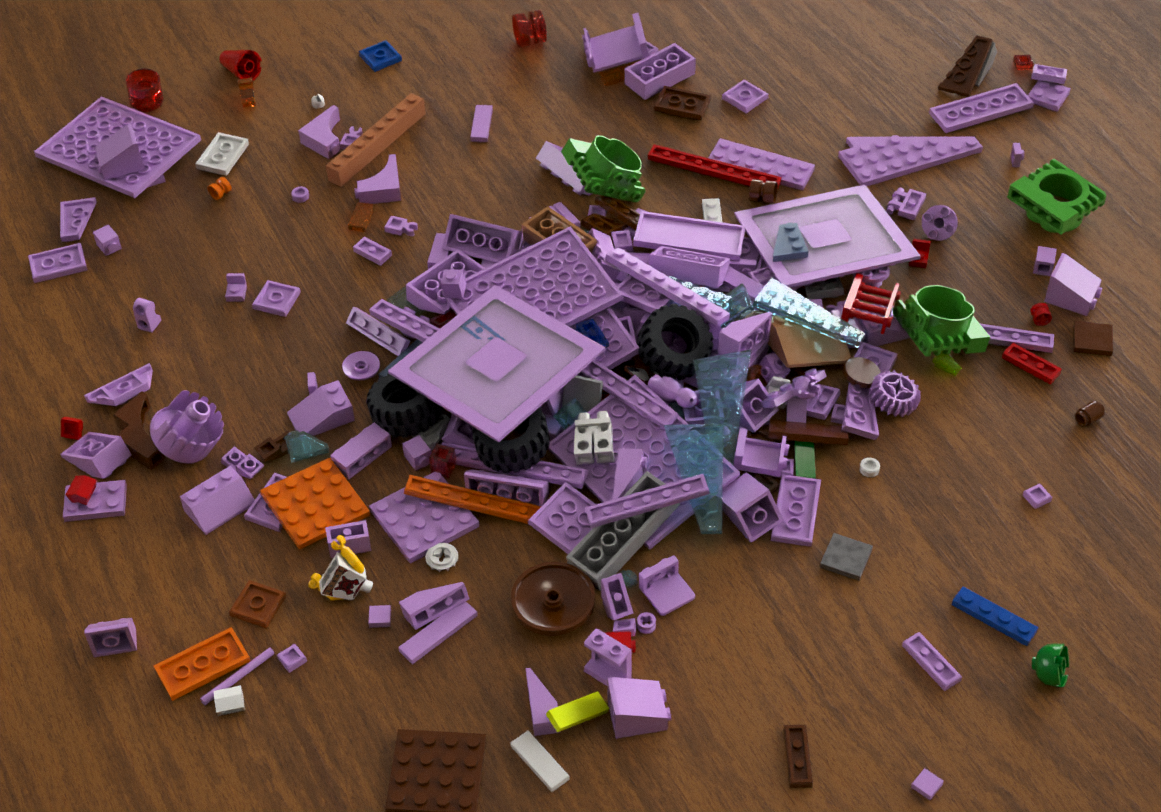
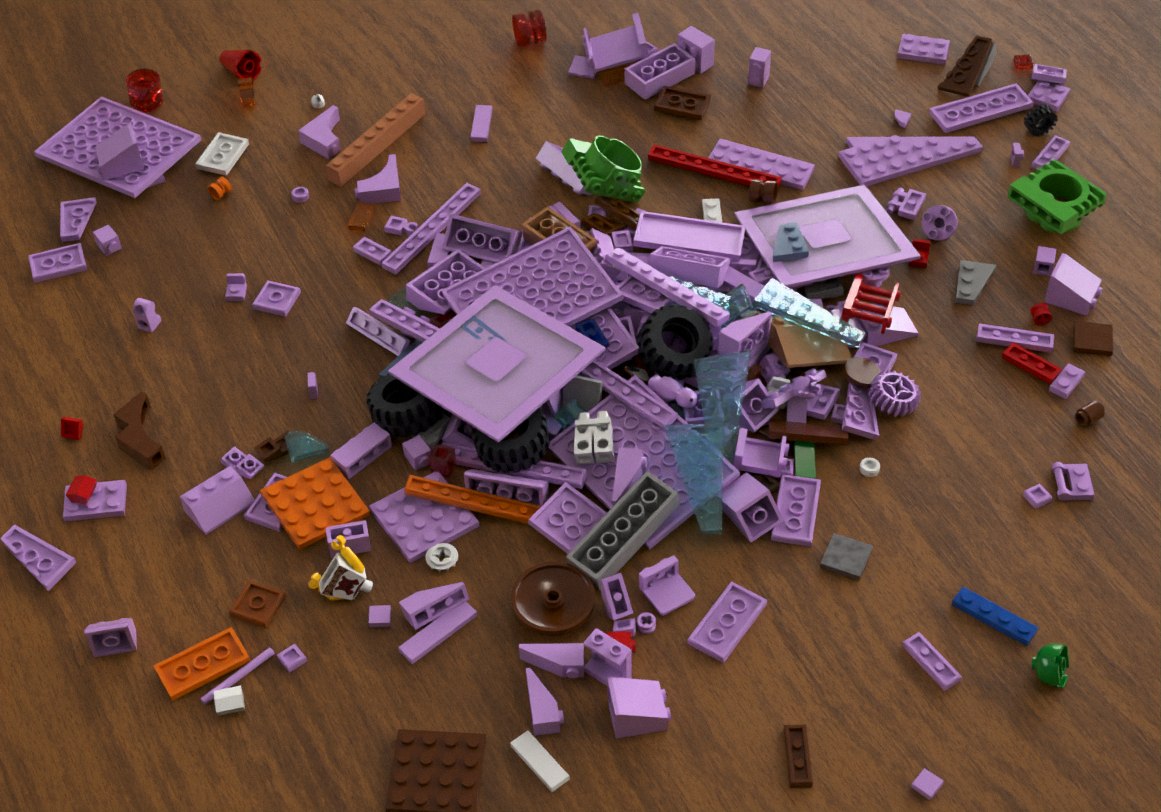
(37, 556): none -> lavender wing
(97, 454): lavender slope -> none
(123, 388): lavender wing -> none
(187, 428): lavender piece -> none
(322, 410): lavender slope -> none
(350, 138): lavender plate -> none
(361, 365): lavender dish -> none
(380, 56): blue tile -> none
(427, 231): none -> lavender plate
(453, 284): lavender brick -> none
(559, 659): none -> lavender slope
(577, 711): neon yellow tile -> none
(580, 68): none -> lavender piece
(629, 578): clear light blue plate -> none
(647, 500): lavender tile -> none
(699, 46): none -> lavender brick
(727, 622): none -> lavender tile
(745, 96): lavender tile -> none
(759, 67): none -> lavender brick
(902, 117): none -> lavender tile
(923, 49): none -> lavender plate
(941, 321): bright green hose -> none
(946, 363): clear neon green cone -> none
(972, 280): none -> light grey wing
(1033, 119): none -> black tyre
(1053, 150): none -> lavender tile
(1067, 381): none -> lavender plate
(1078, 479): none -> lavender plate

